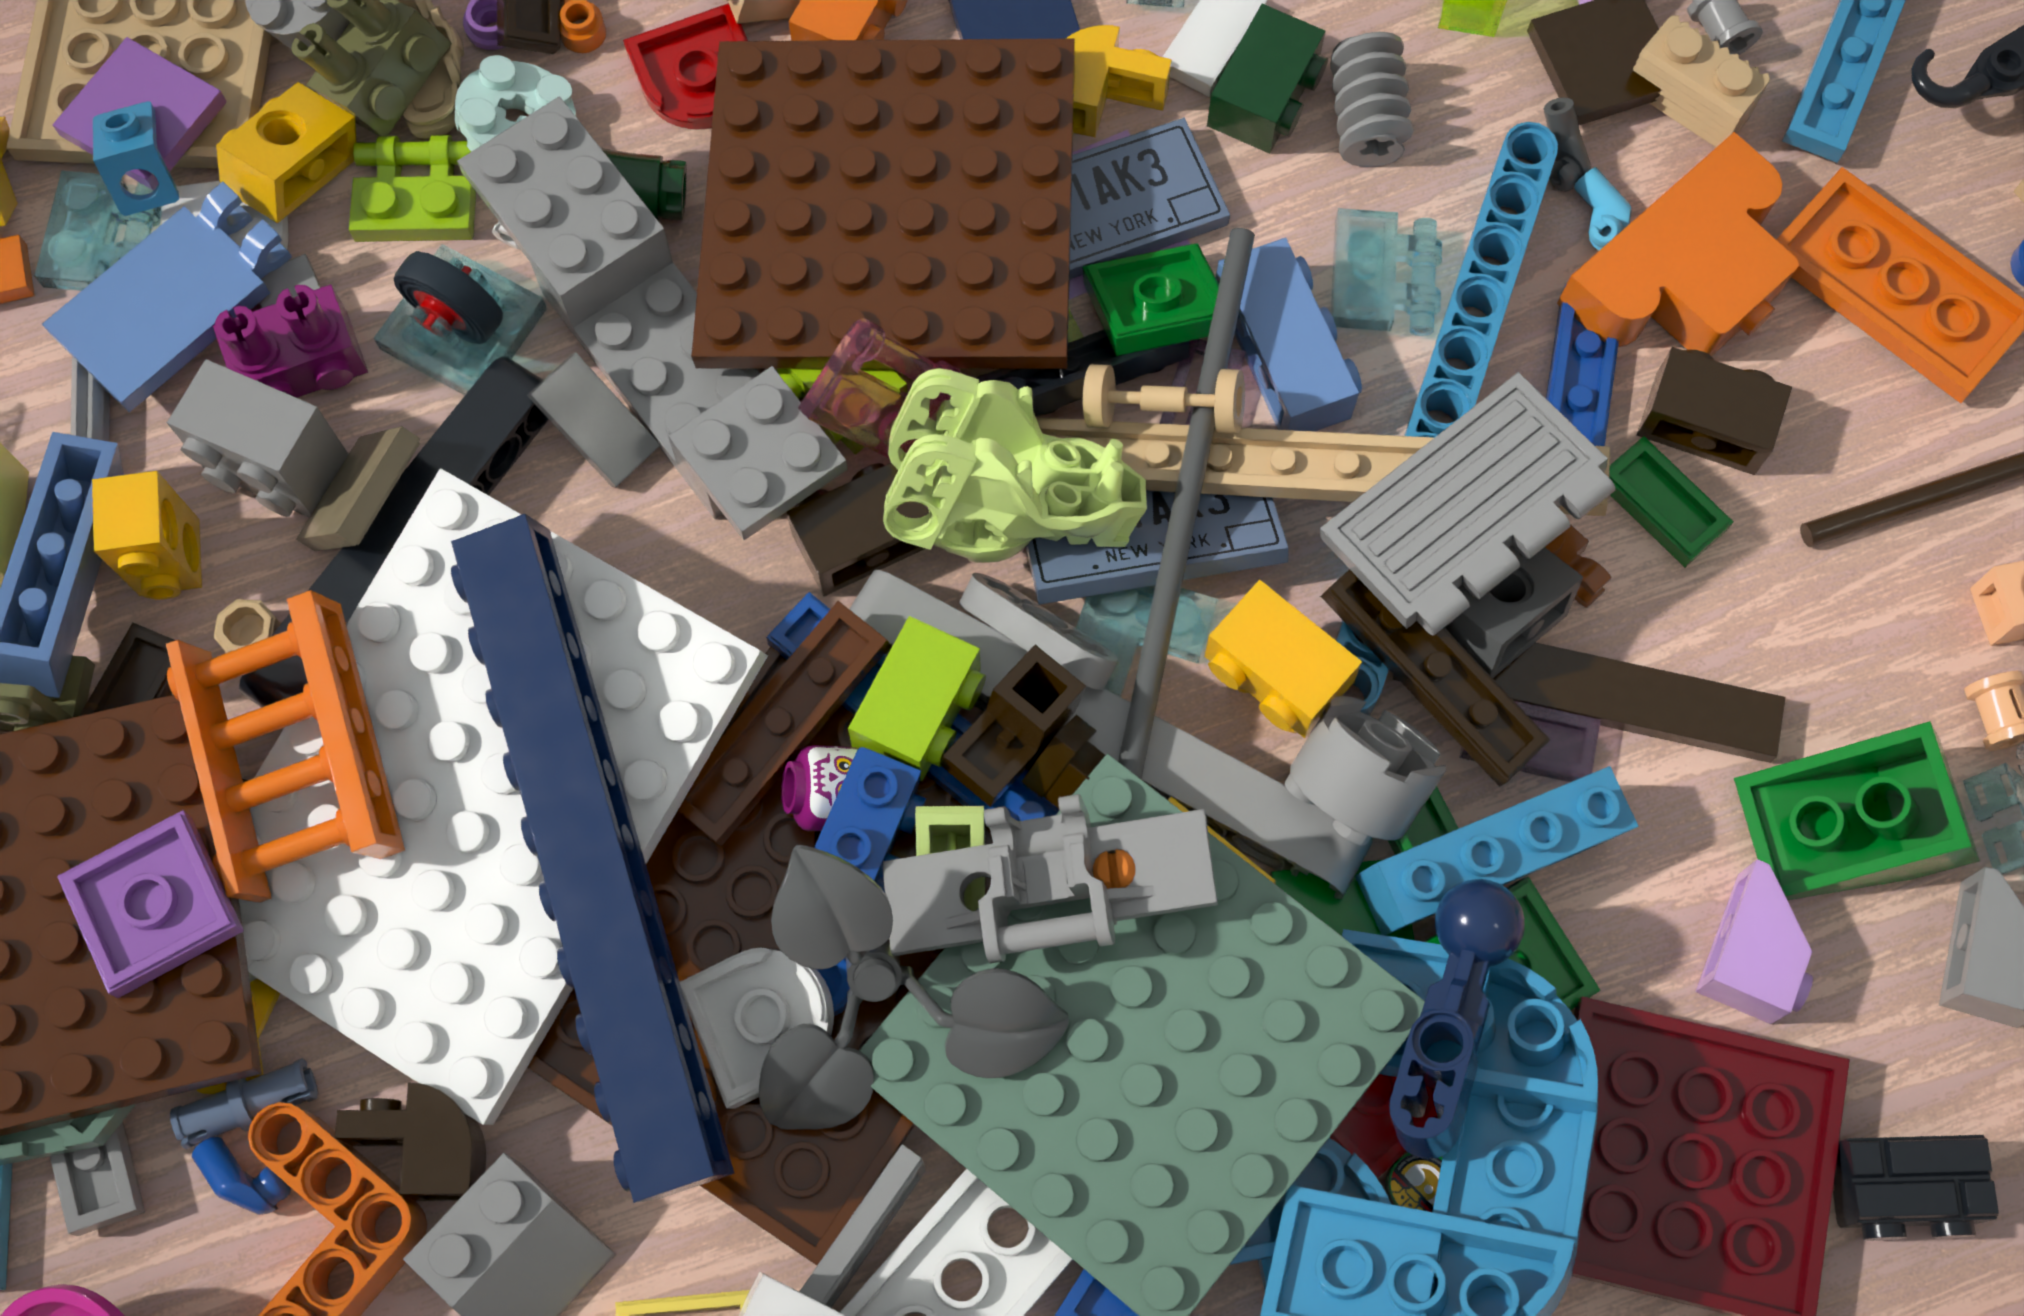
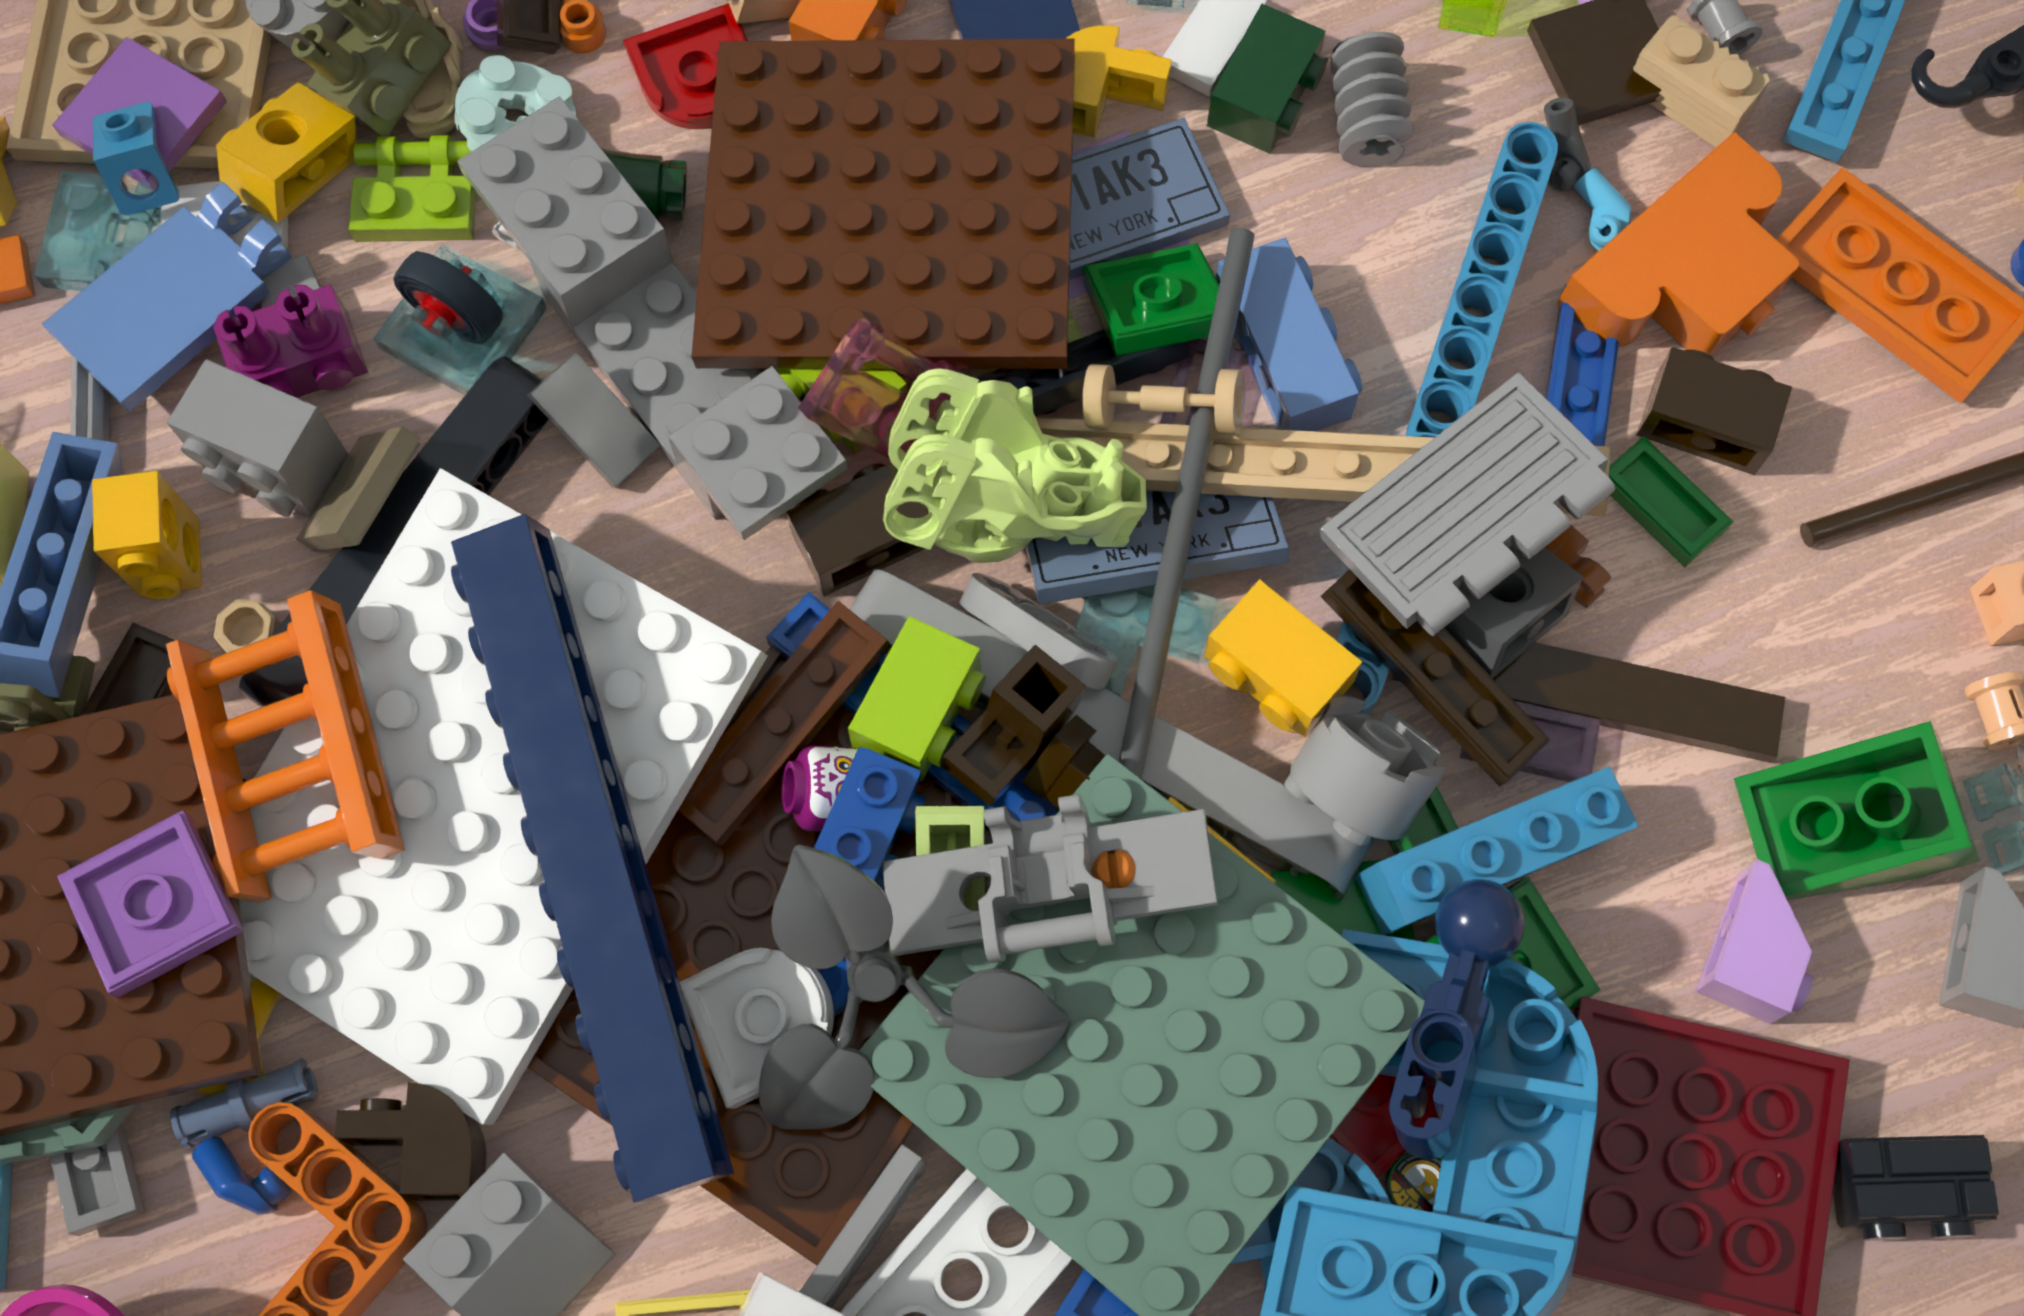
(1365, 271): clear light blue plate -> none

